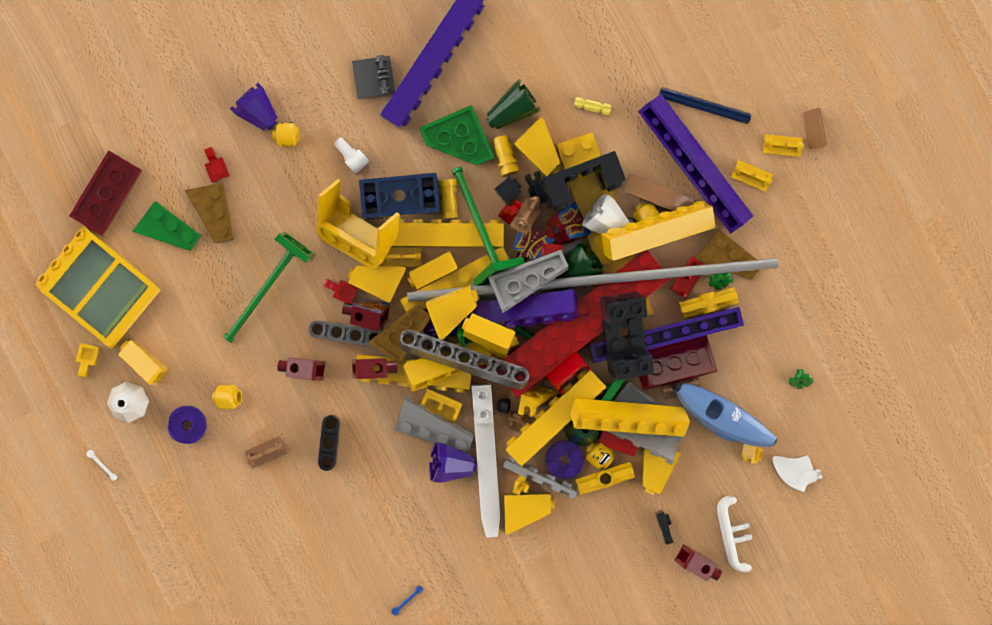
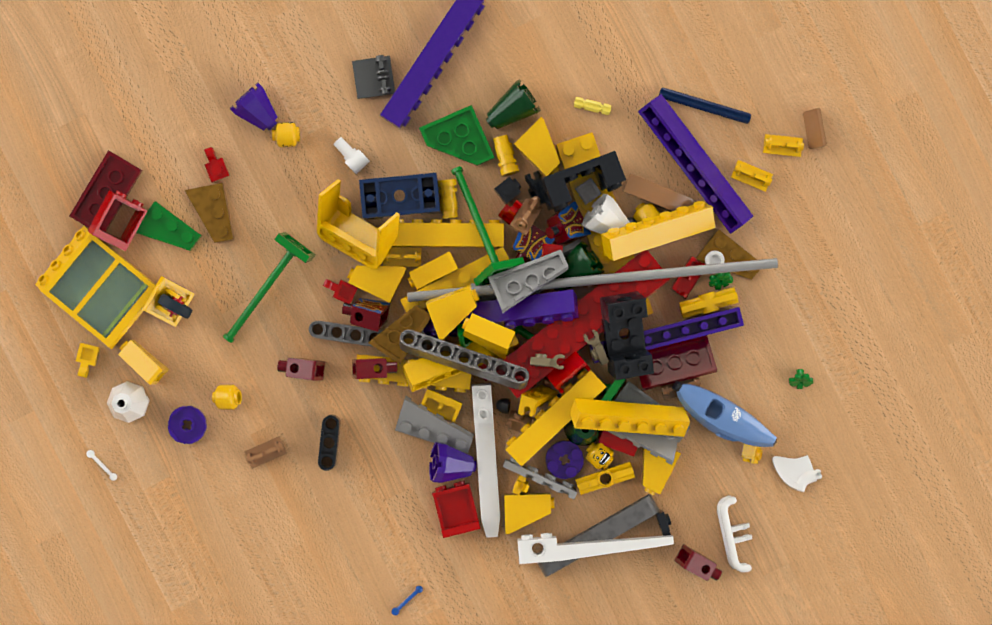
(132, 227): none -> red window
(169, 302): none -> yellow plate
(456, 509): none -> red panel
(543, 361): none -> dark tan plate
(556, 551): none -> white piece
(588, 191): none -> flat silver tile
(598, 351): none -> dark tan plate
(609, 528): none -> flat silver beam
(714, 257): none -> white tile

